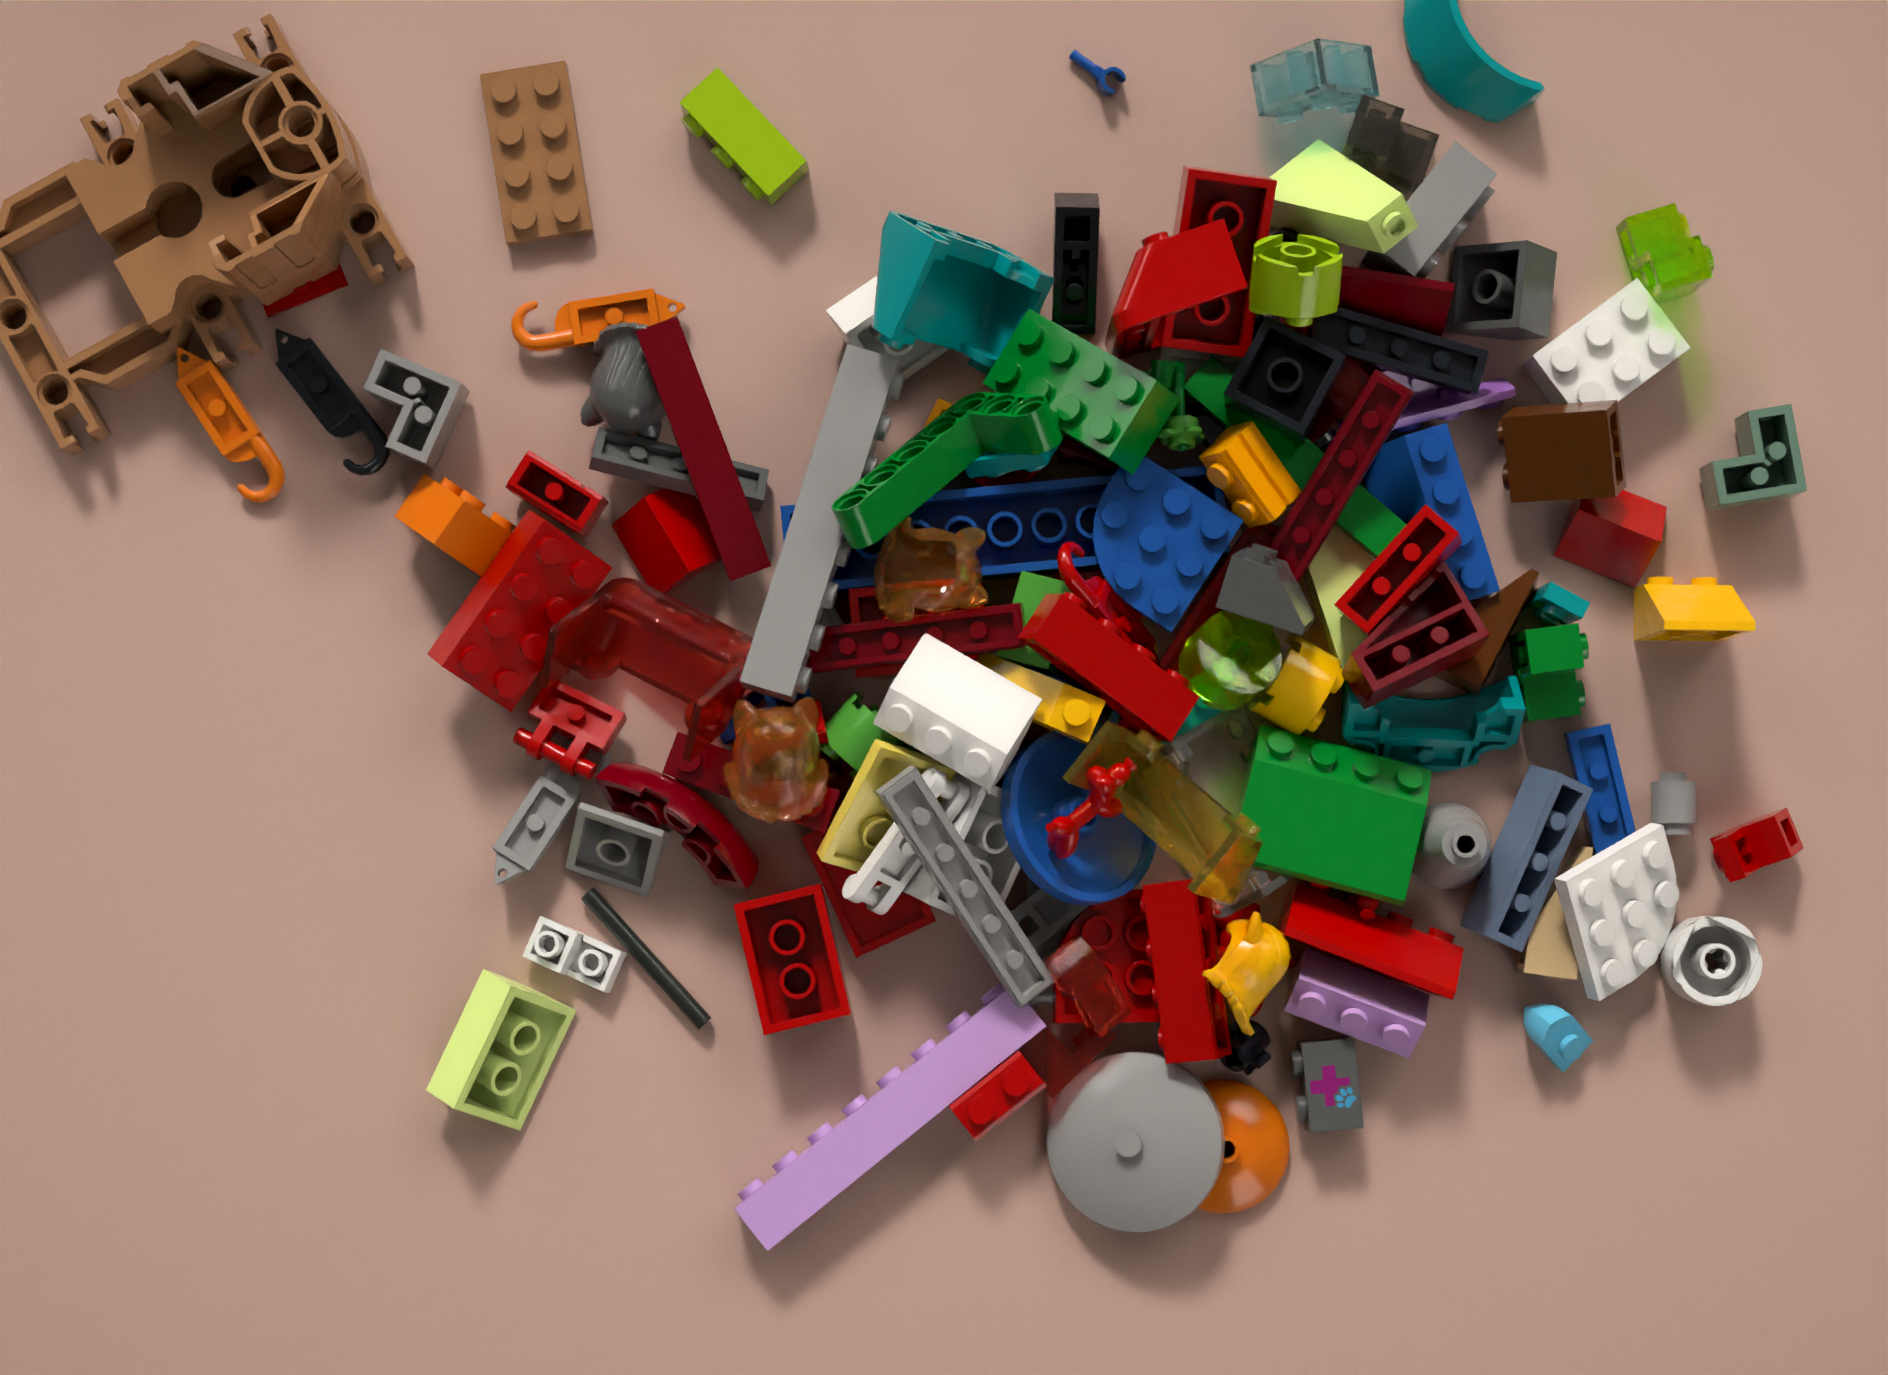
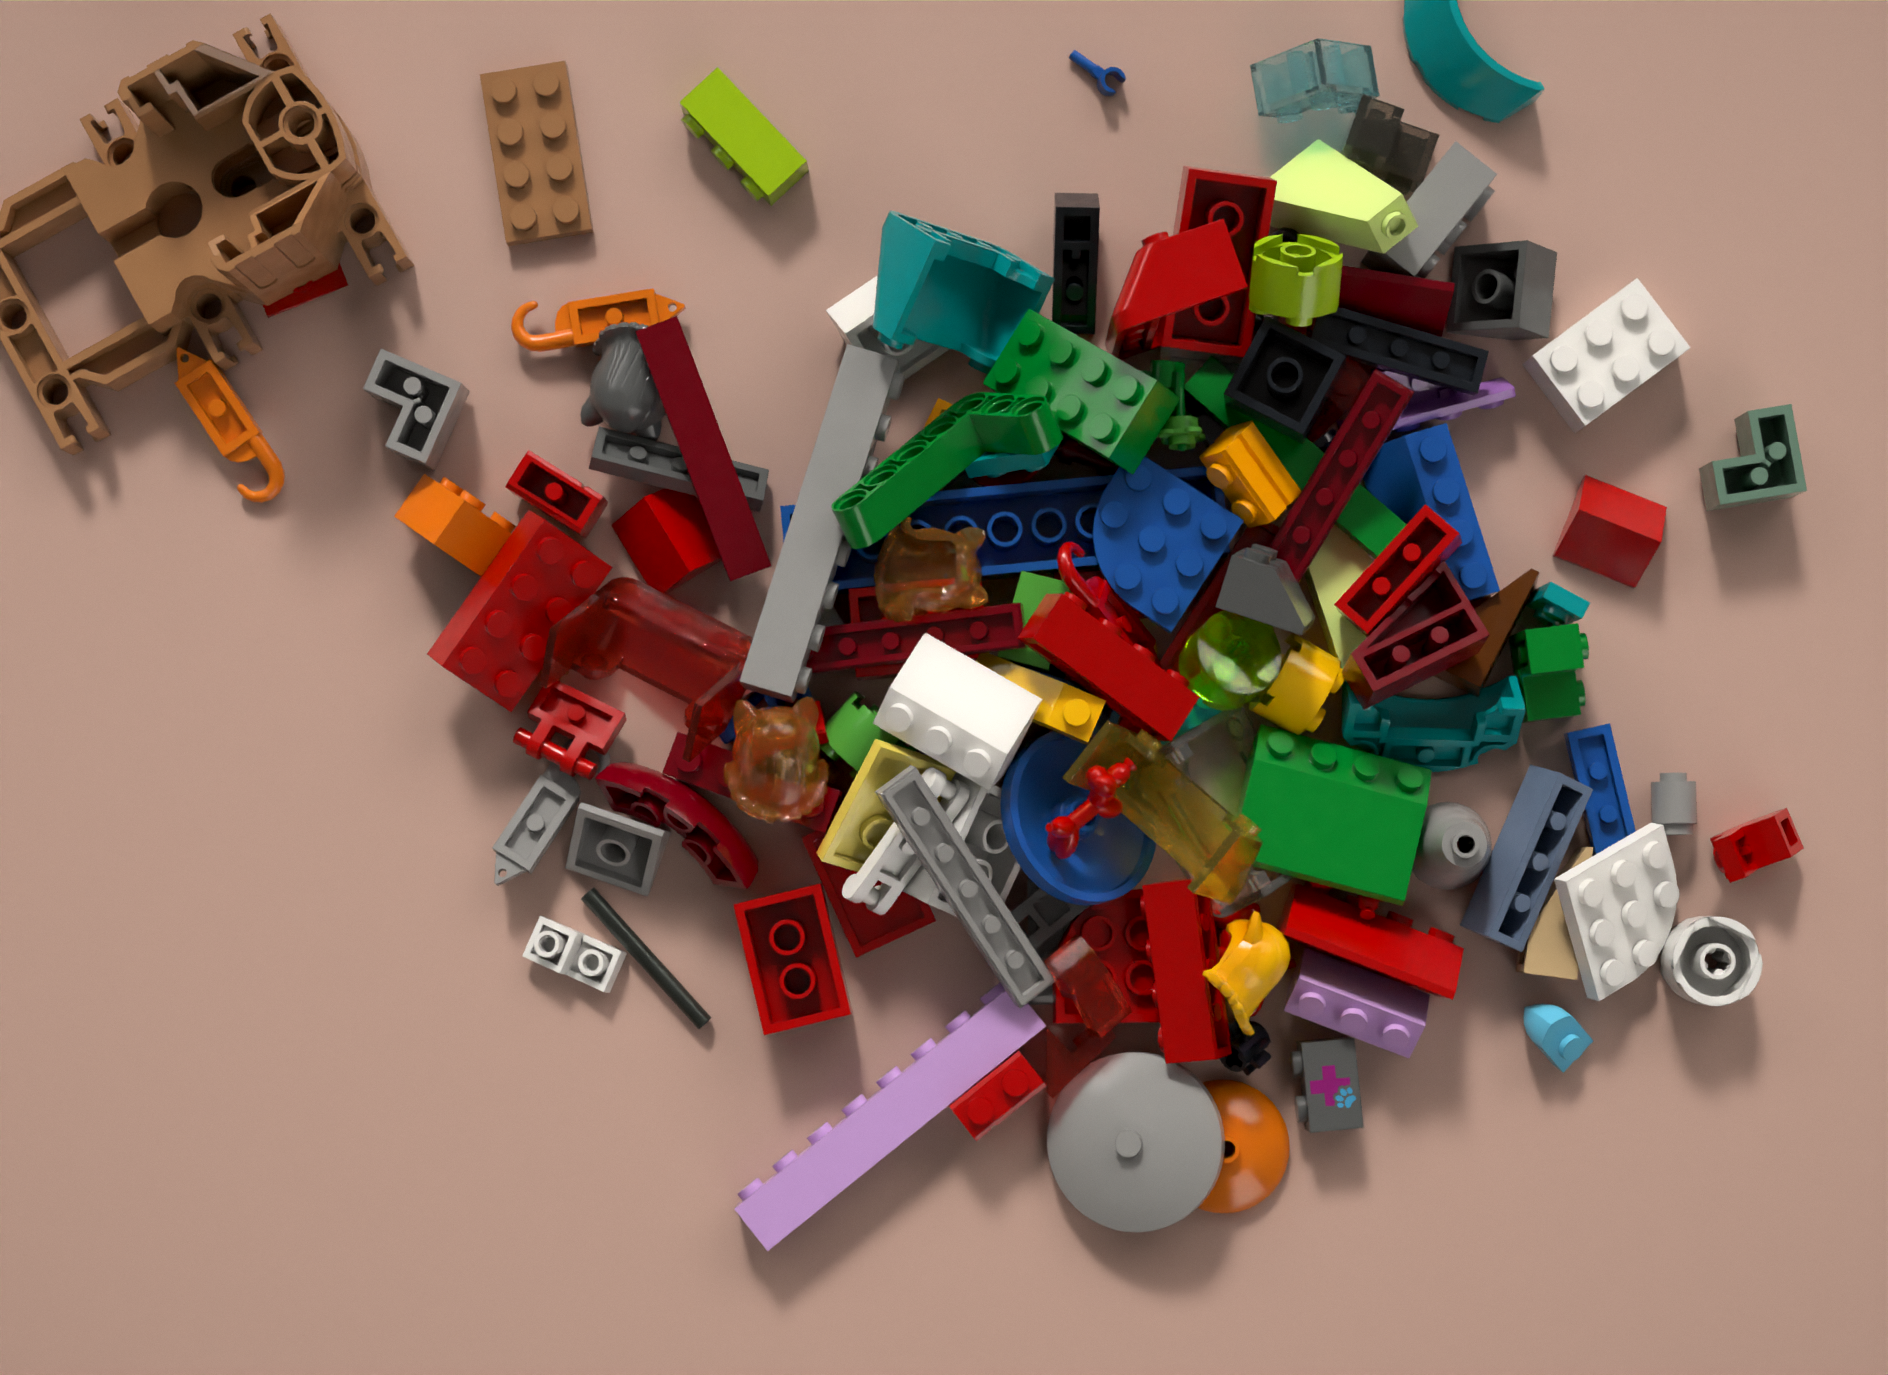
(330, 398): black plate -> none
(500, 1050): yellowish green slope -> none
(1562, 451): reddish brown brick -> none
(1663, 254): clear neon green brick -> none
(1688, 611): yellow slope -> none

